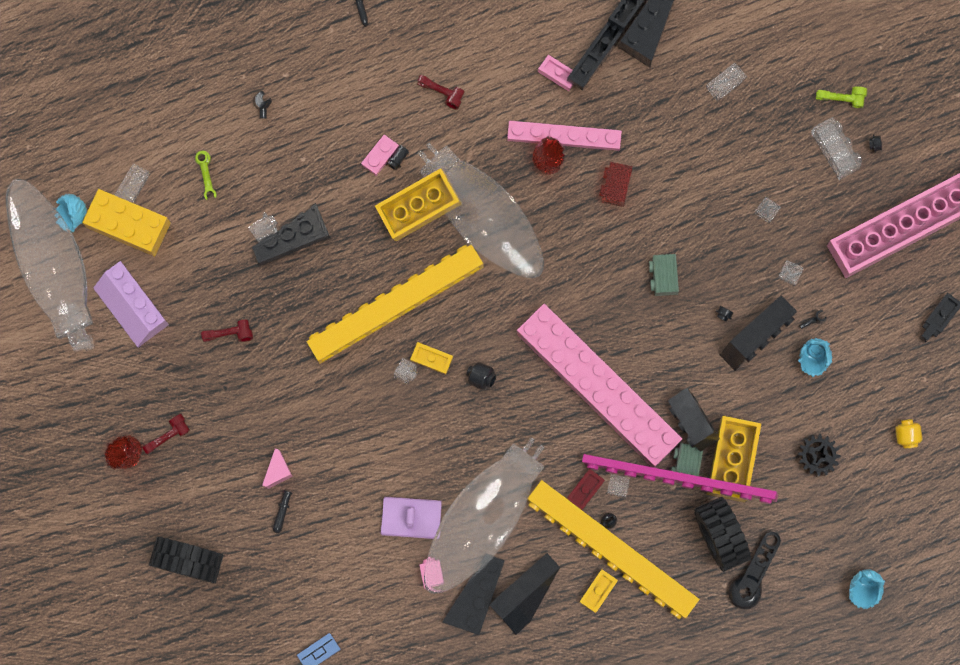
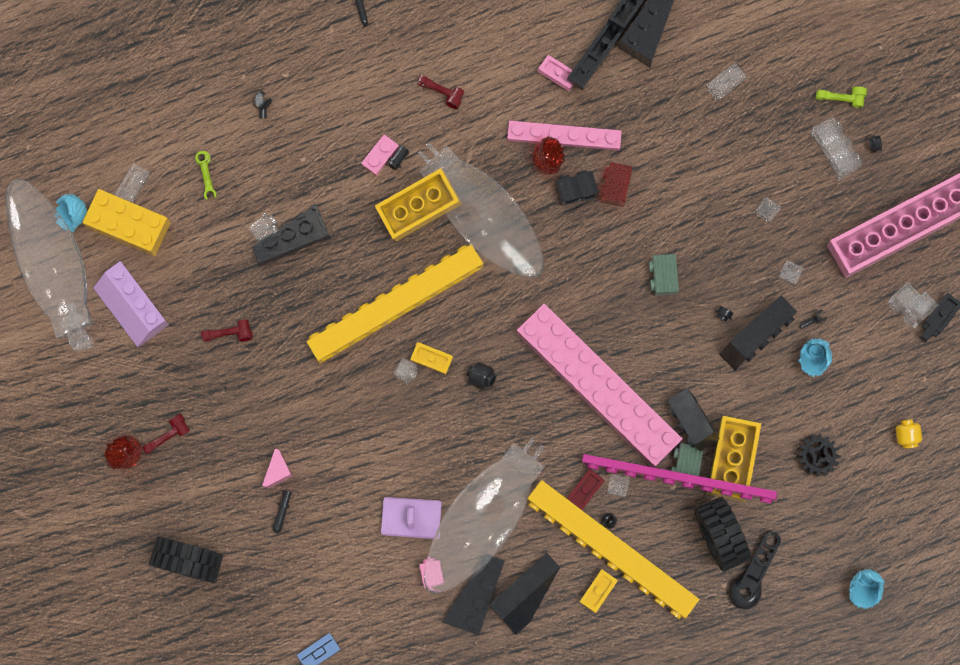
(576, 187): none -> black brick
(912, 305): none -> clear brick

